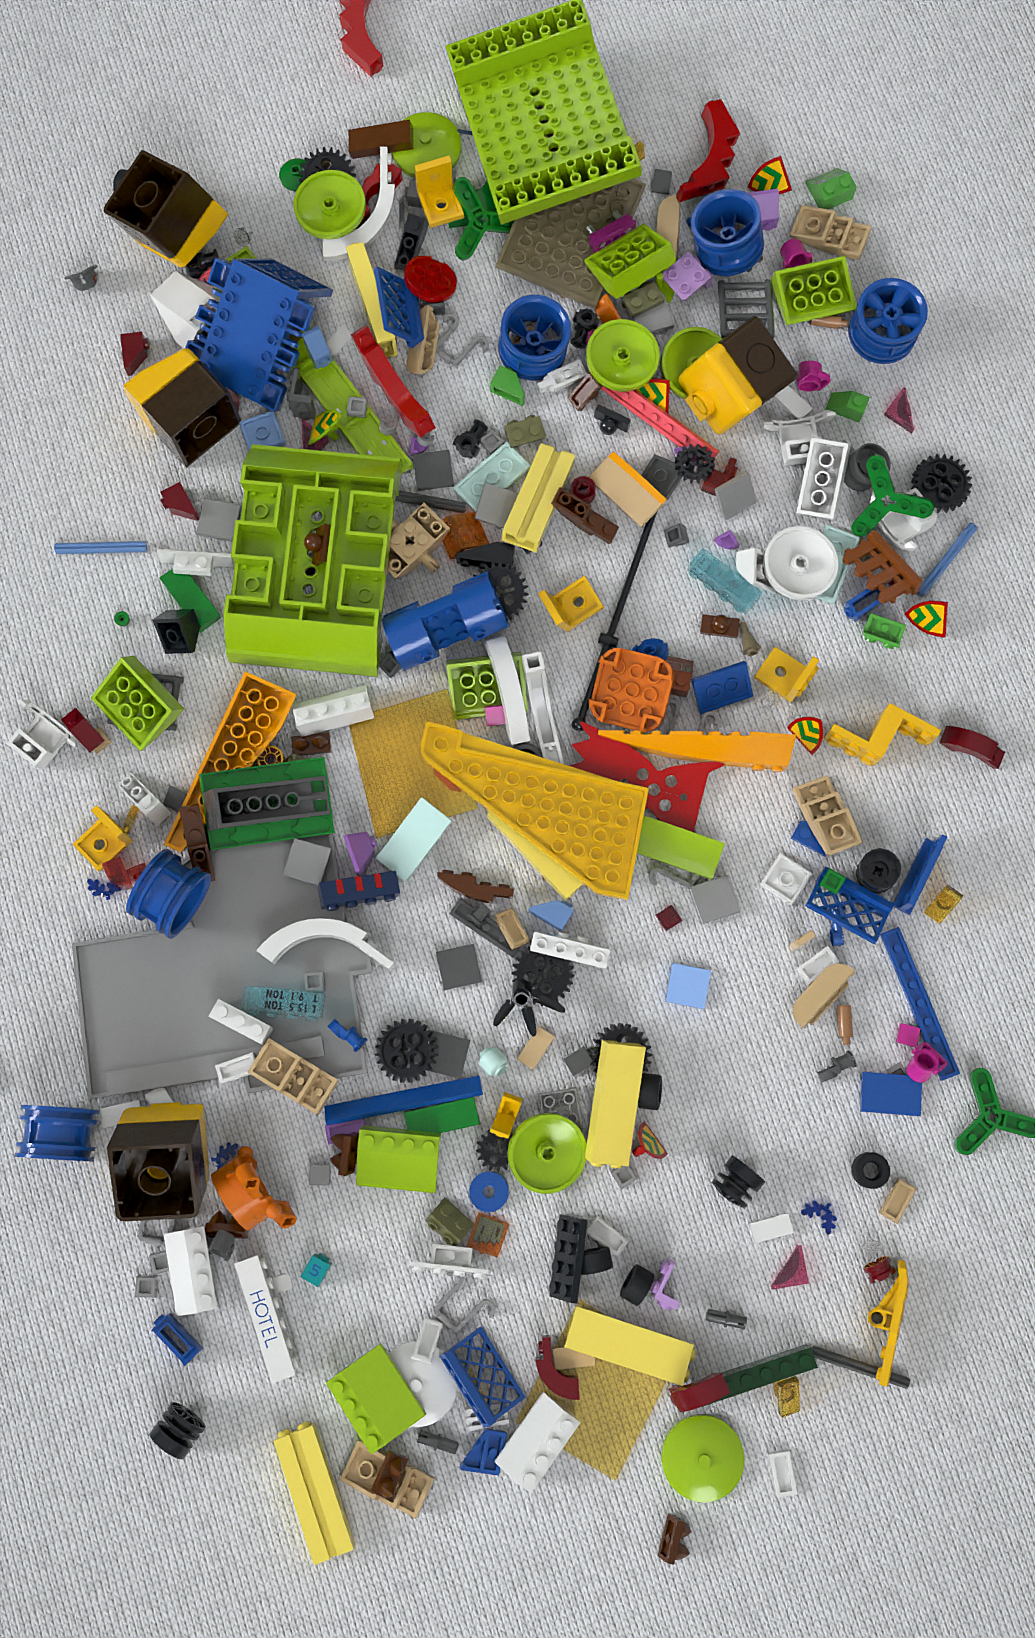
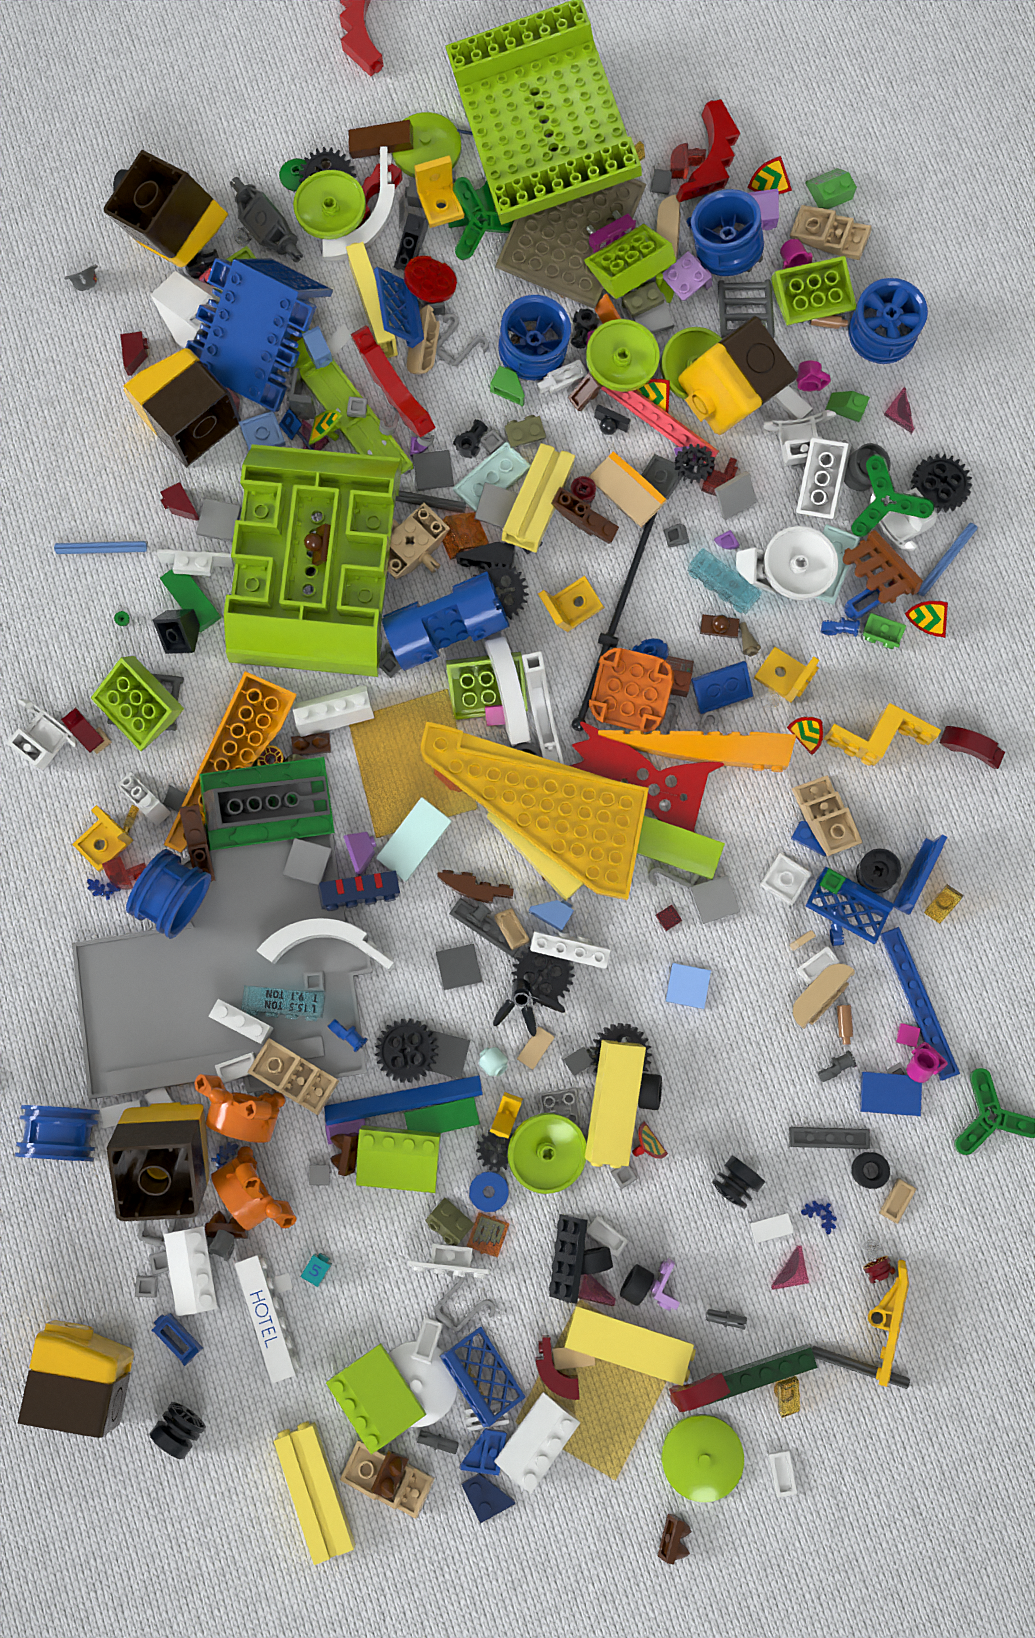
(76, 1381): none -> piece
(237, 1113): none -> orange piece
(264, 220): none -> dark grey plate
(291, 424): none -> piece
(486, 1497): none -> dark blue wing
(593, 1291): none -> clear pink tile
(683, 158): none -> clear red brick
(829, 1138): none -> dark grey tile
(843, 626): none -> blue connector

